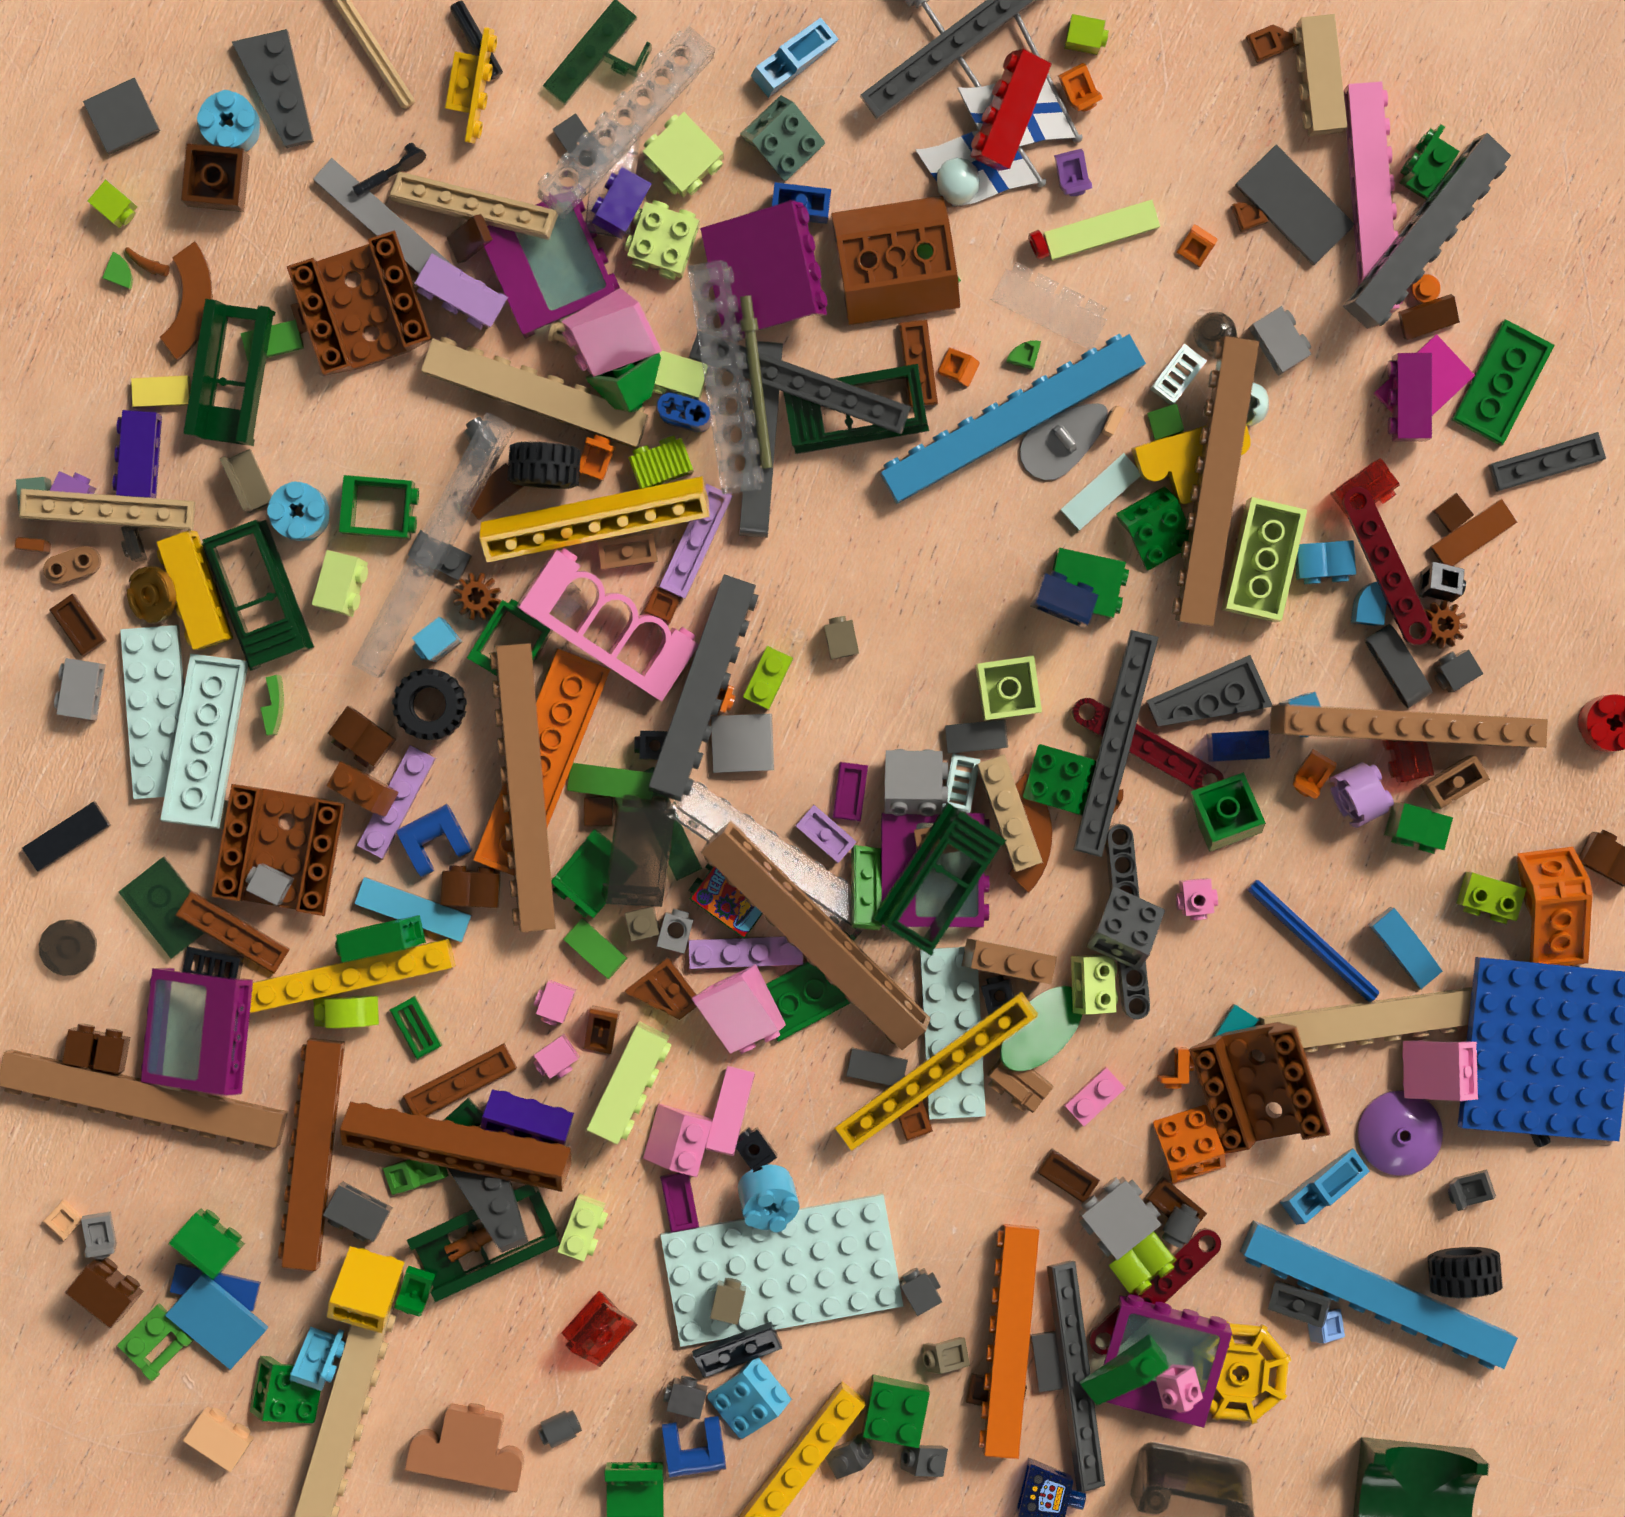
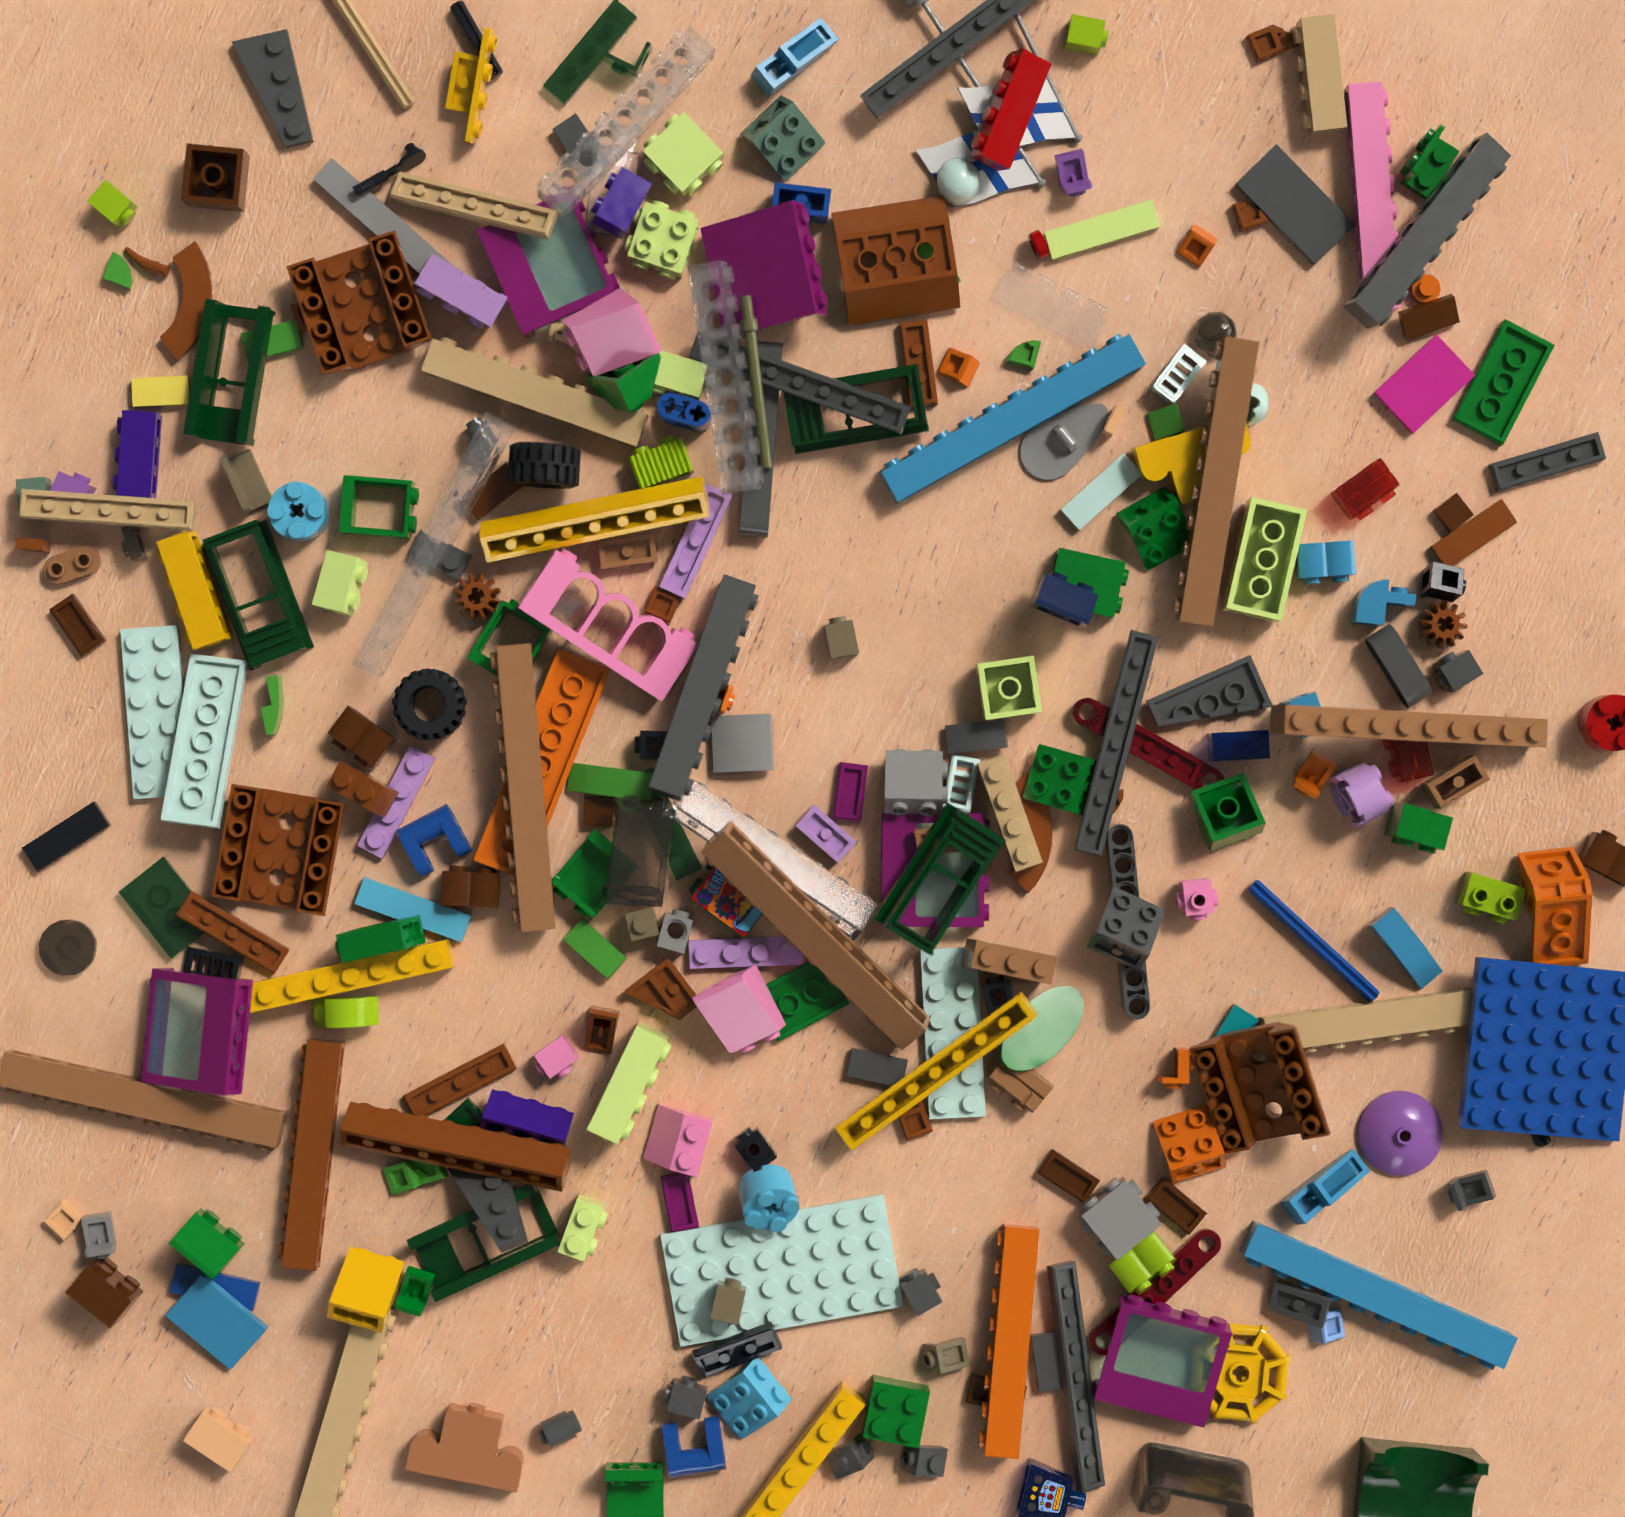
(79, 689): light grey brick -> none
(100, 1049): reddish brown piece -> none
(121, 116): dark grey tile -> none
(147, 1336): bright green plate -> none
(151, 594): pearl gold tile -> none
(226, 106): medium azure brick -> none
(268, 883): light grey brick -> none
(280, 1399): green bracket -> none
(316, 1358): medium azure bracket -> none
(357, 1212): dark grey brick -> none
(425, 1021): green tile -> none
(435, 640): medium azure brick -> none
(469, 238): reddish brown tile -> none
(469, 1243): dark orange pin -> none
(554, 1002): bright pink brick -> none
(596, 457): orange bracket -> none
(598, 1330): clear red bracket -> none
(730, 1111): bright pink tile -> none
(768, 677): lime brick -> none
(865, 886): bright green tile -> none
(1080, 88): orange bracket -> none
(1093, 984): yellowish green brick -> none
(1094, 1096): bright pink plate -> none
(1126, 1371): green slope -> none
(1179, 1388): bright pink brick -> none
(1180, 1225): dark grey brick -> none
(1280, 340): light grey brick -> none
(1386, 566): dark red plate -> none
(1410, 397): magenta brick -> none
(1440, 1070): bright pink panel -> none
(1465, 1272): black tyre -> none

